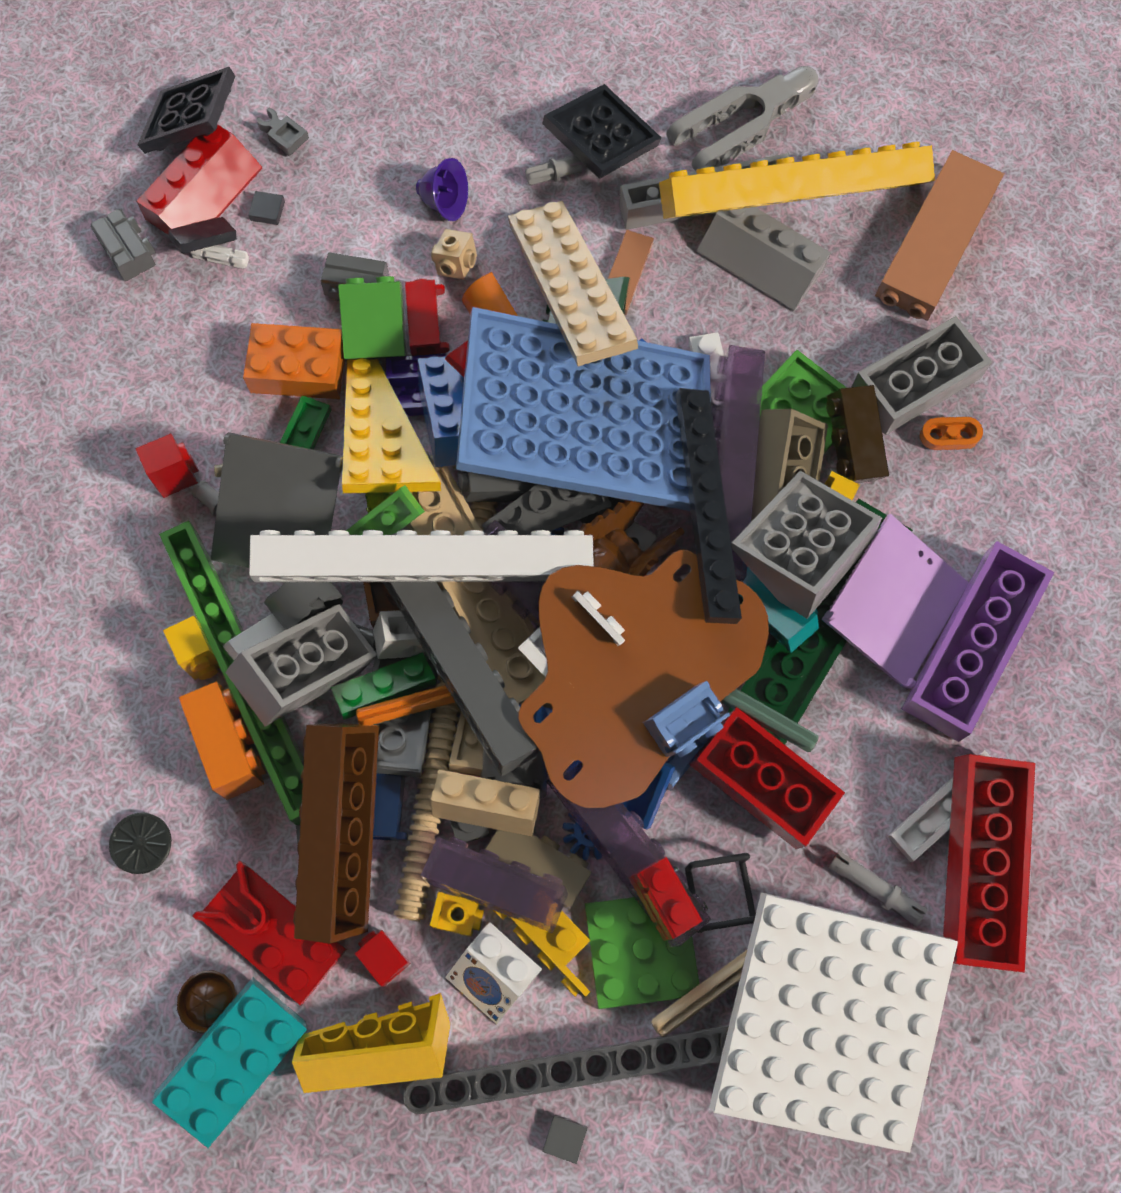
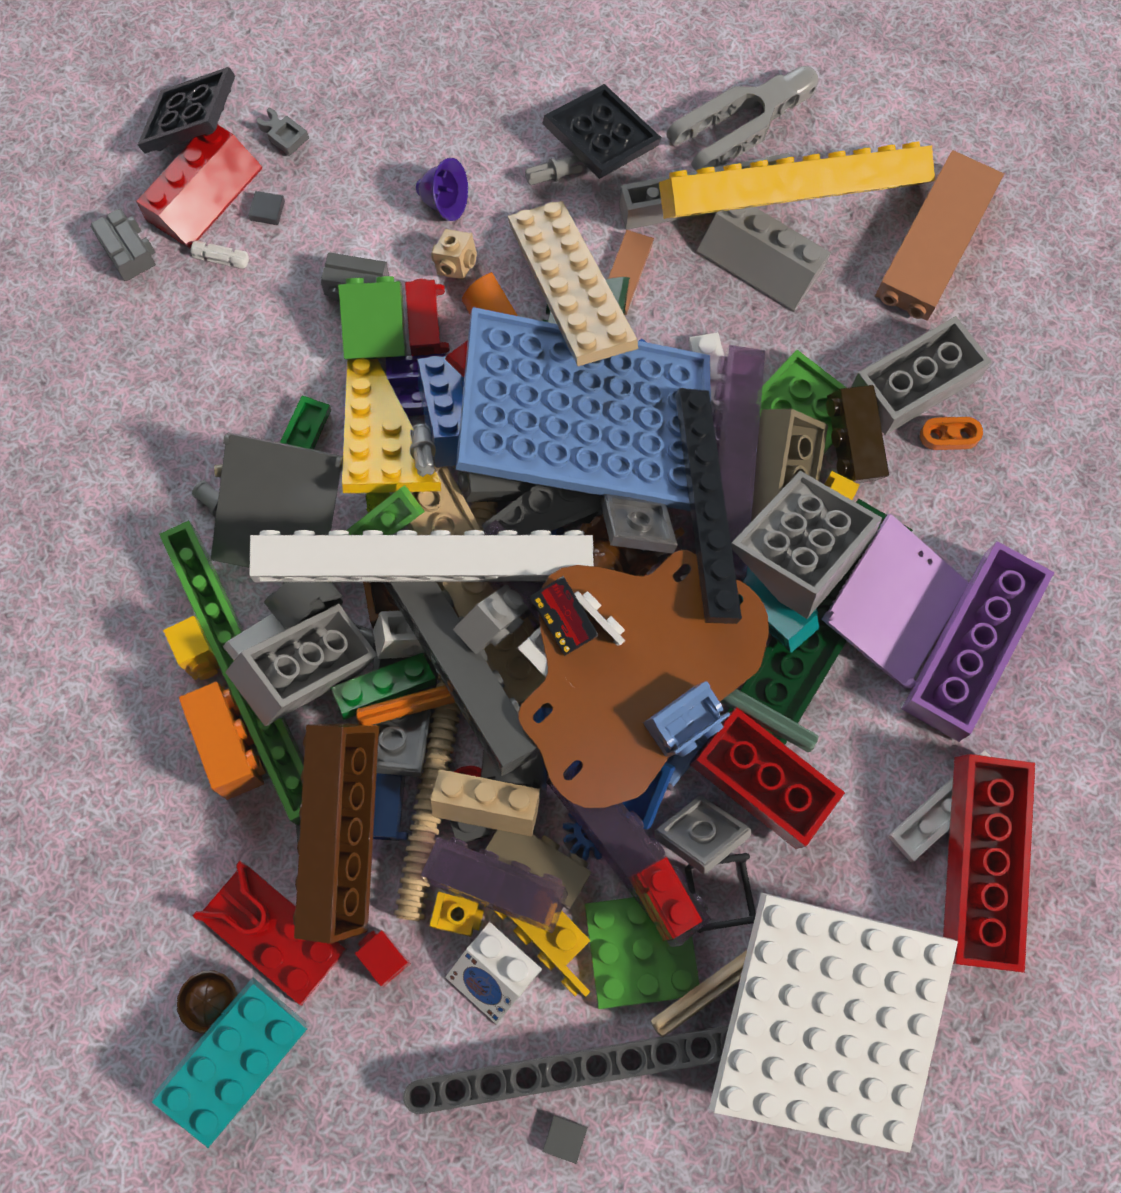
(140, 843): pearl dark grey wheel -> none
(168, 465): red brick -> none
(202, 235): black tile -> none
(294, 361): orange brick -> none
(376, 1049): yellow wedge -> none
(422, 449): none -> light grey axle
(466, 751): tan plate -> none
(492, 619): none -> light grey brick
(564, 616): none -> slope
(638, 524): none -> flat silver tile
(702, 834): none -> light grey tile
(889, 896): light grey pin -> none

